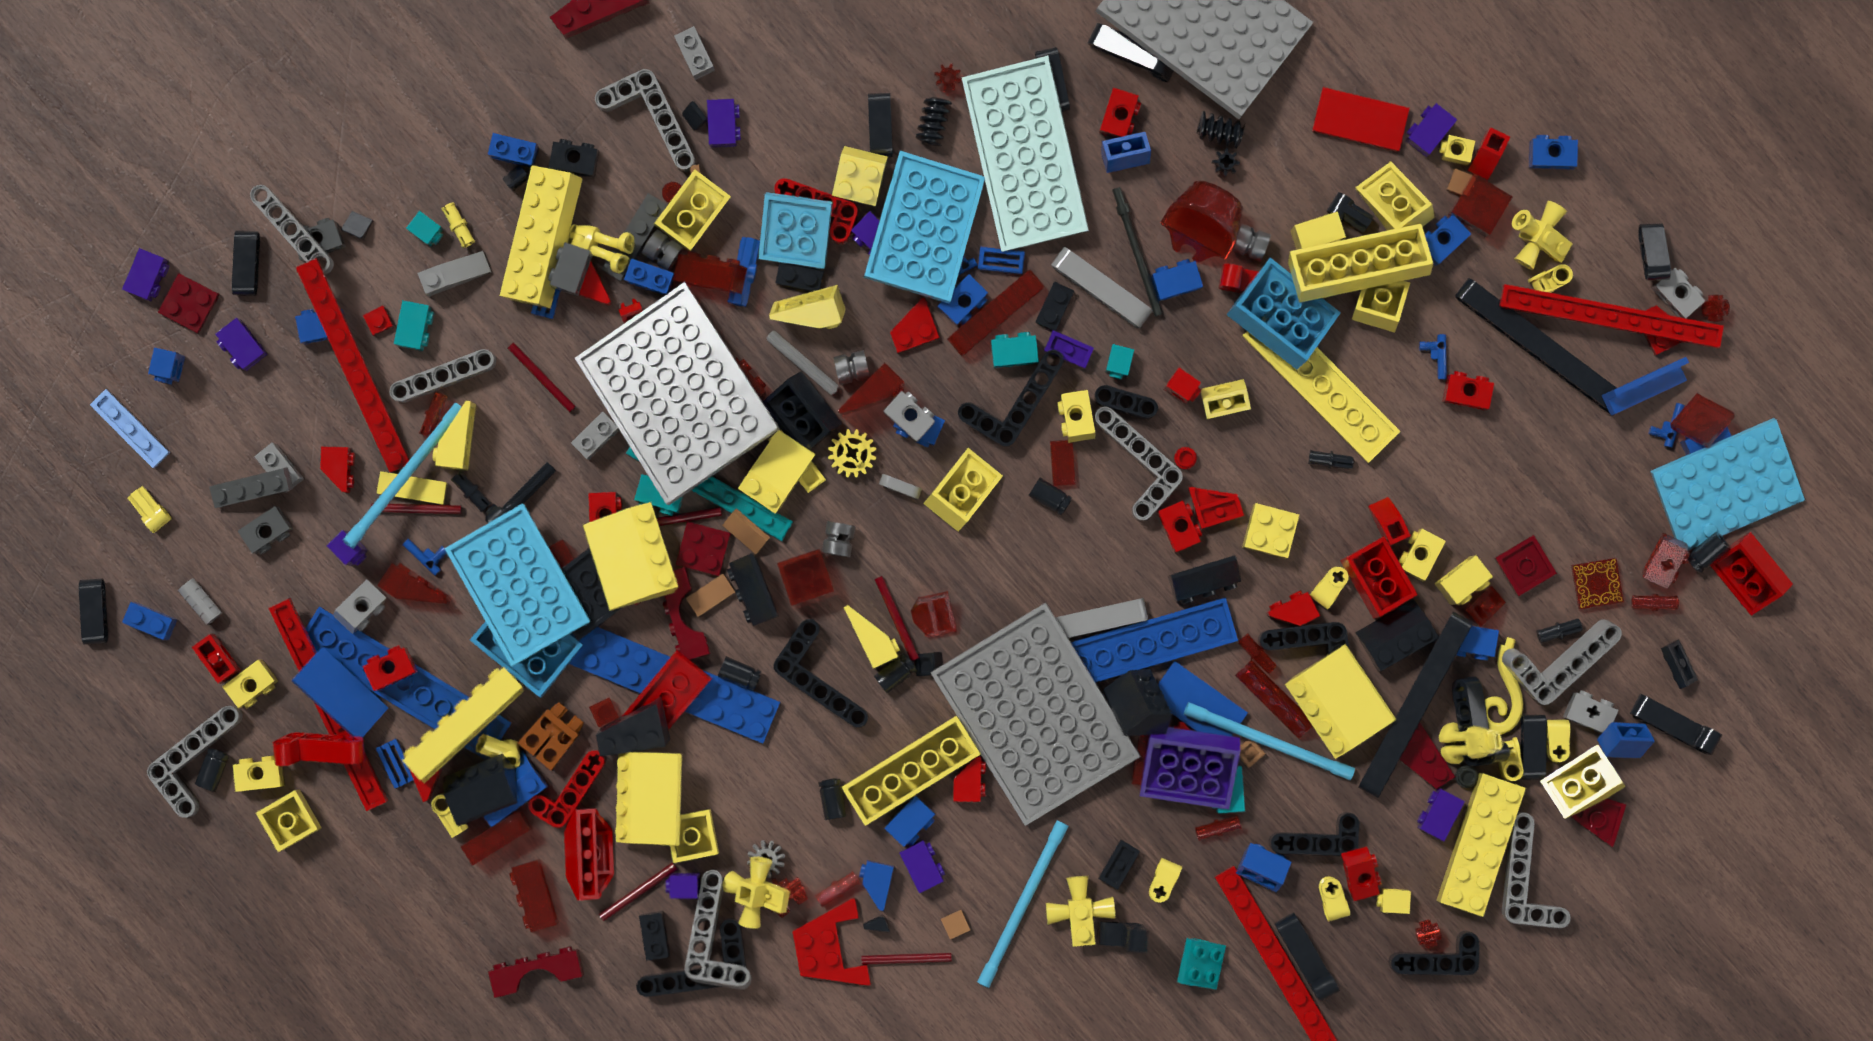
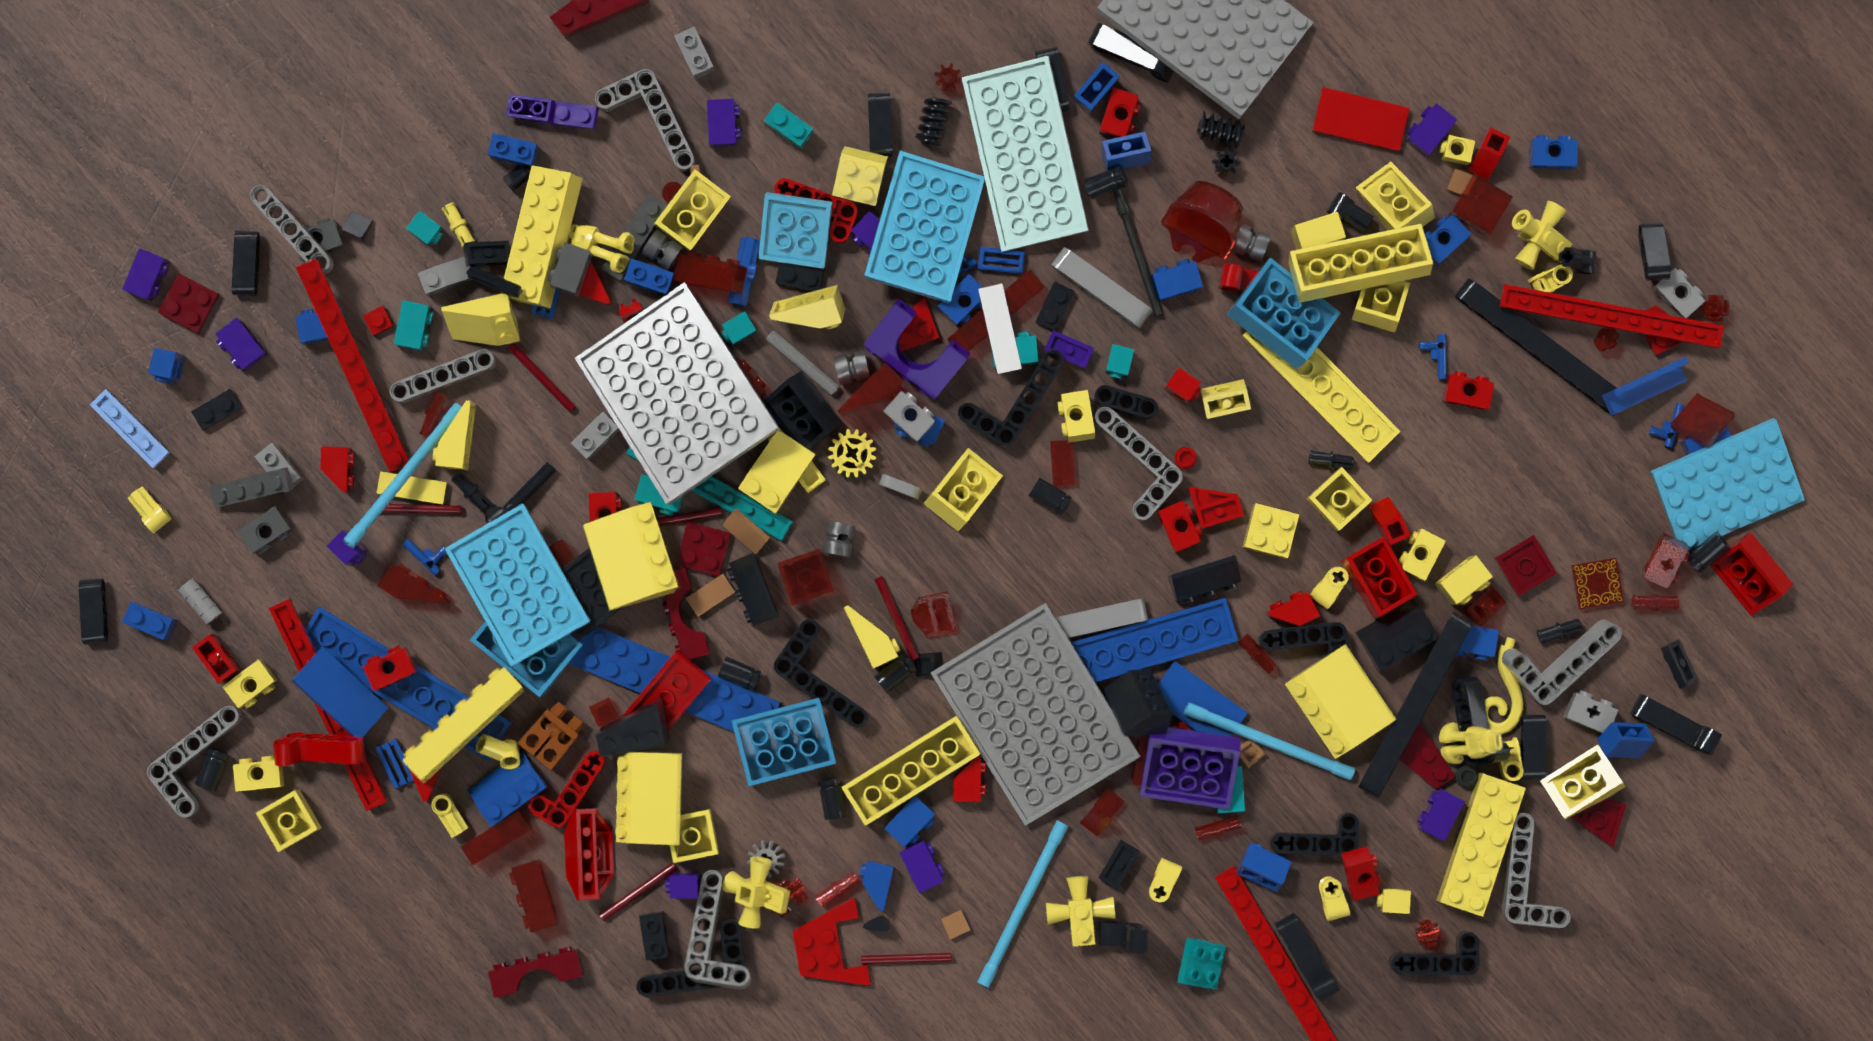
(216, 409): none -> black plate
(366, 595): light grey brick -> none
(480, 789): black slope -> none
(483, 320): none -> light yellow slope
(486, 253): none -> black plate
(494, 281): none -> black axle
(552, 112): none -> dark purple slope
(584, 167): black brick -> none
(694, 116): black slope -> none
(738, 329): none -> teal brick
(784, 742): none -> dark azure slope
(788, 126): none -> teal brick
(929, 376): none -> dark purple arch
(1000, 328): none -> white sticker
(1096, 87): none -> blue brick
(1102, 812): none -> clear red slope
(1106, 182): none -> black piece
(1274, 699): clear red plate -> none
(1339, 499): none -> light yellow brick
(1557, 735): light yellow piece -> none
(1578, 259): none -> black piece
(1606, 339): none -> clear red plant

